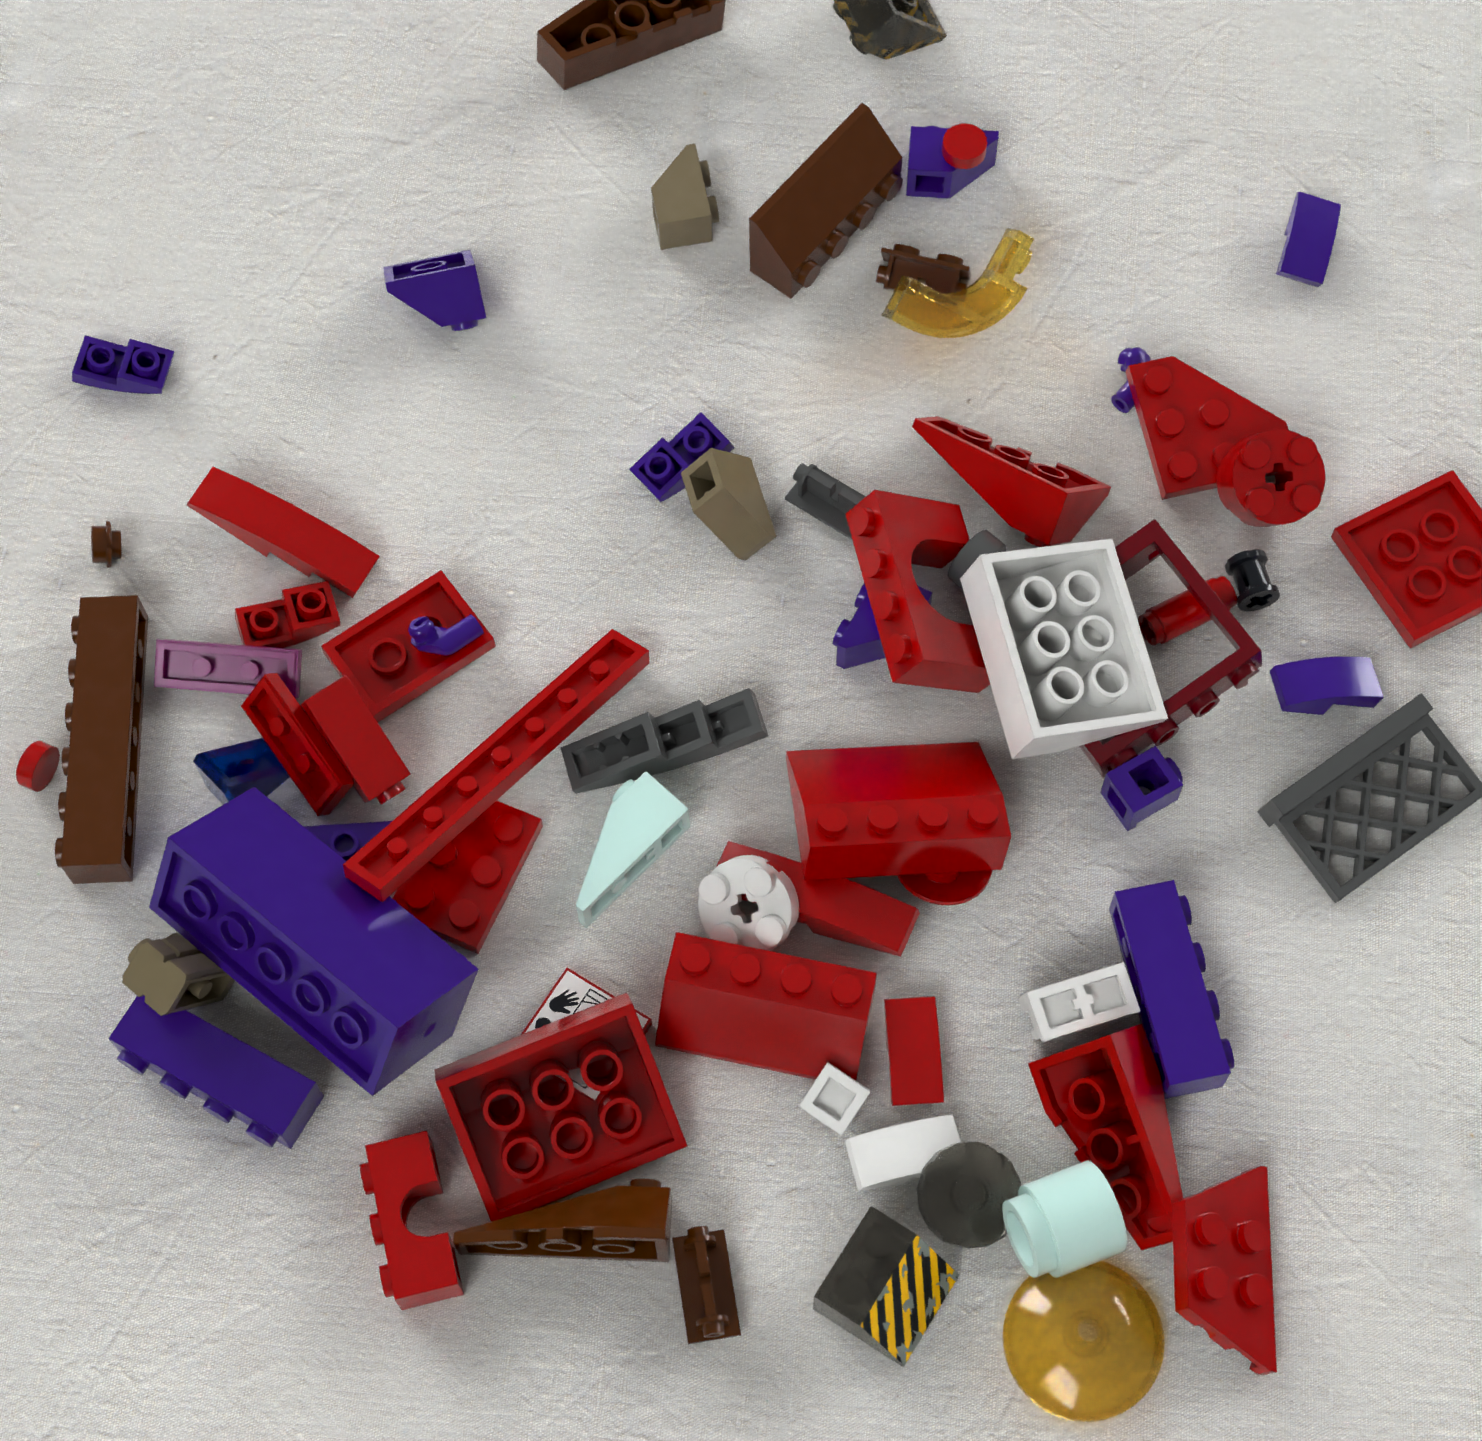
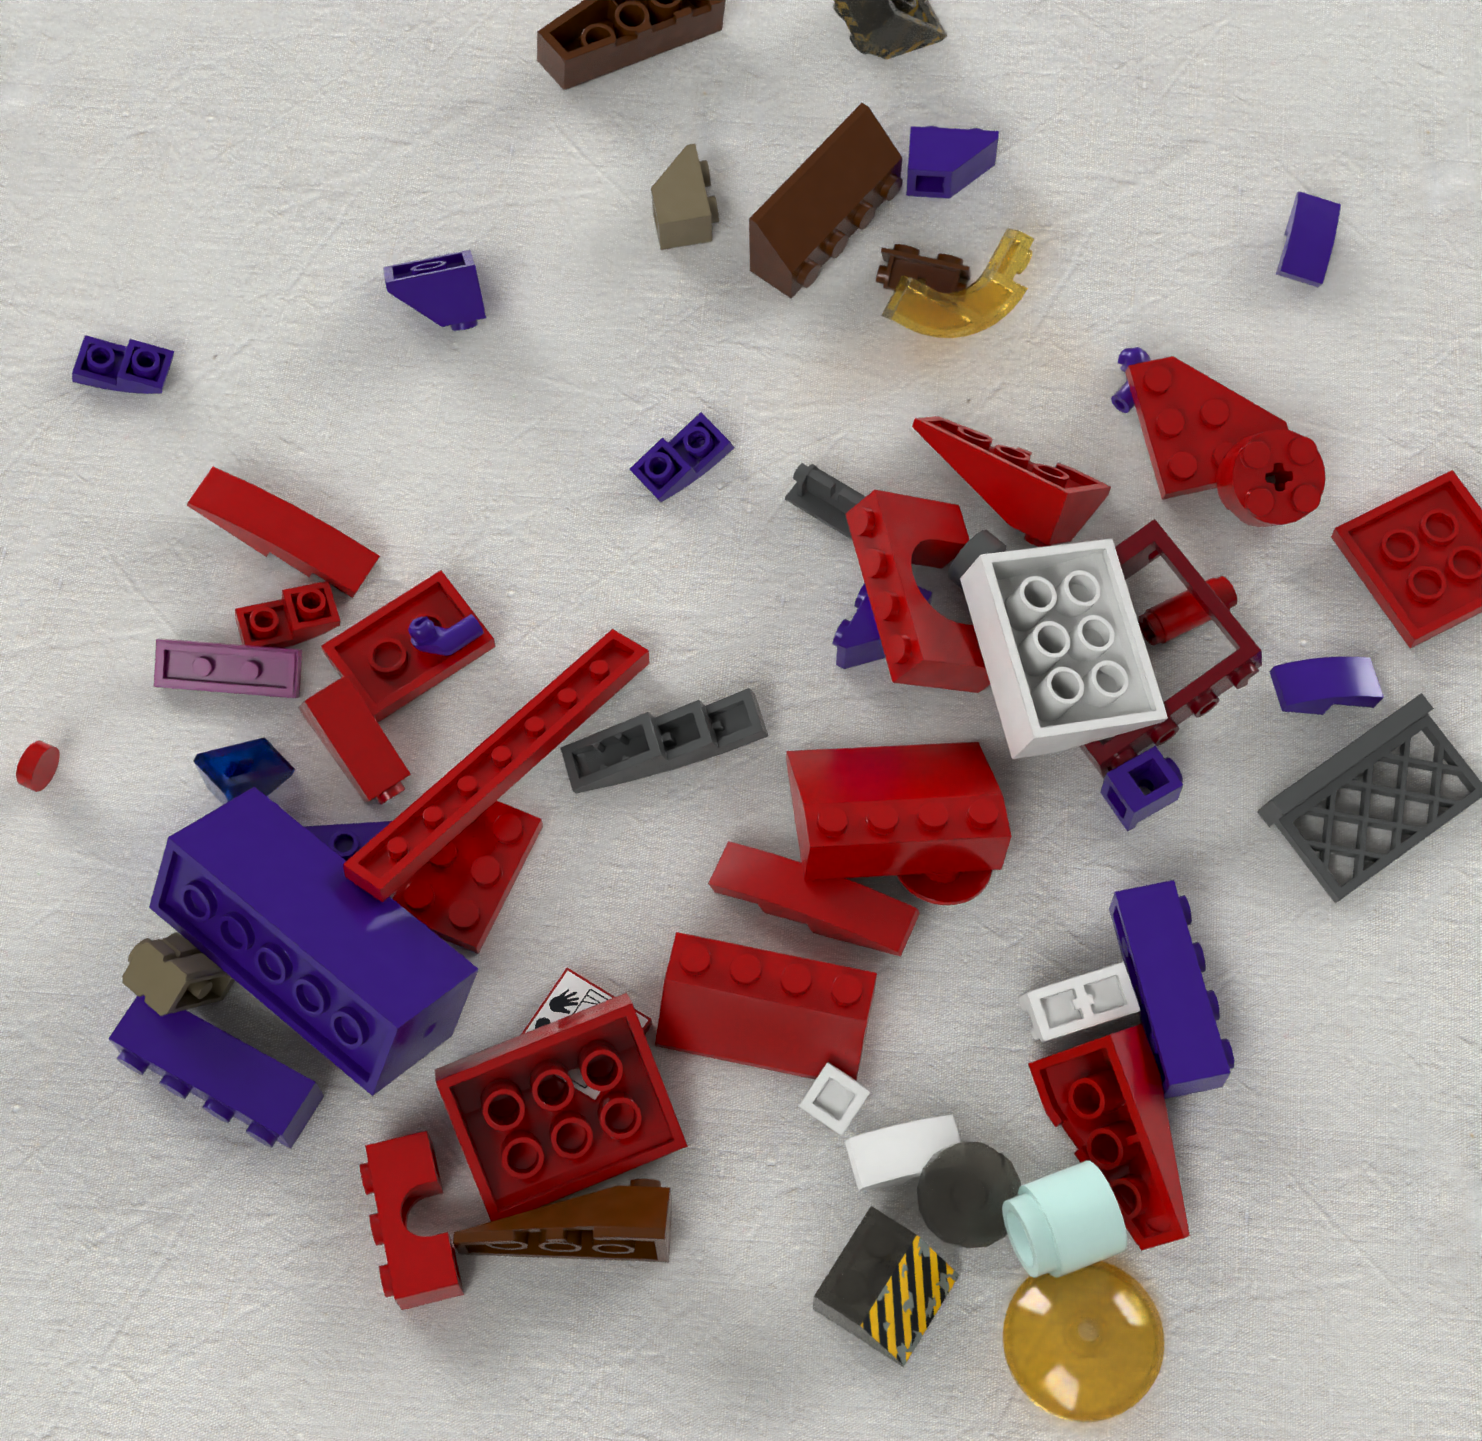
(104, 740): reddish brown brick -> none
(105, 544): reddish brown plate -> none
(297, 744): red tile -> none
(635, 834): light aqua slope -> none
(706, 1285): reddish brown hinge -> none
(729, 501): dark tan slope -> none
(762, 884): white plate -> none
(913, 1050): red slope -> none
(964, 146): red tile -> none
(1227, 1266): red wing -> none
(1252, 580): black bush -> none

